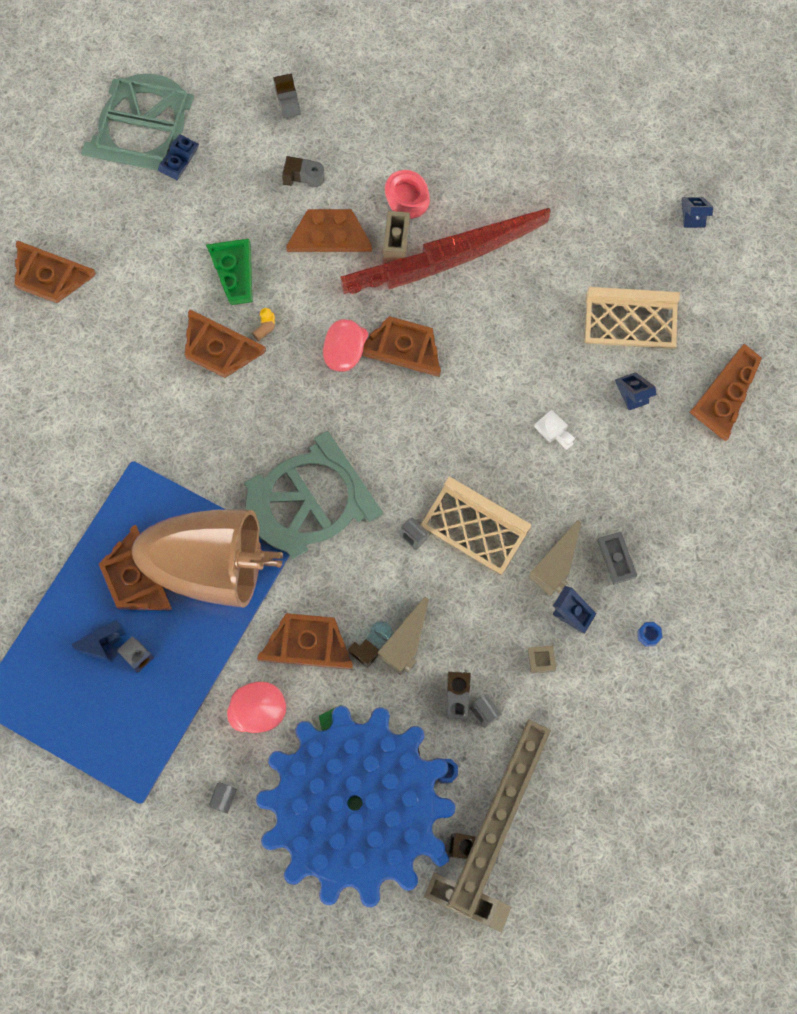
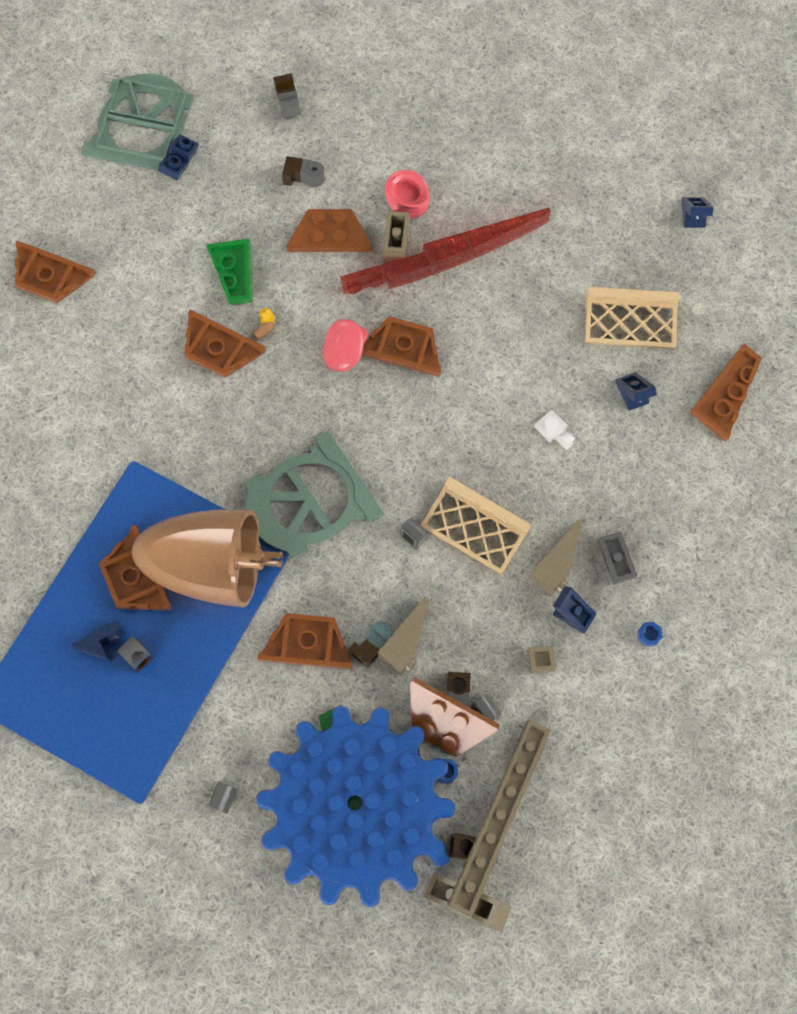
(256, 708): coral piece -> none
(446, 720): none -> wing

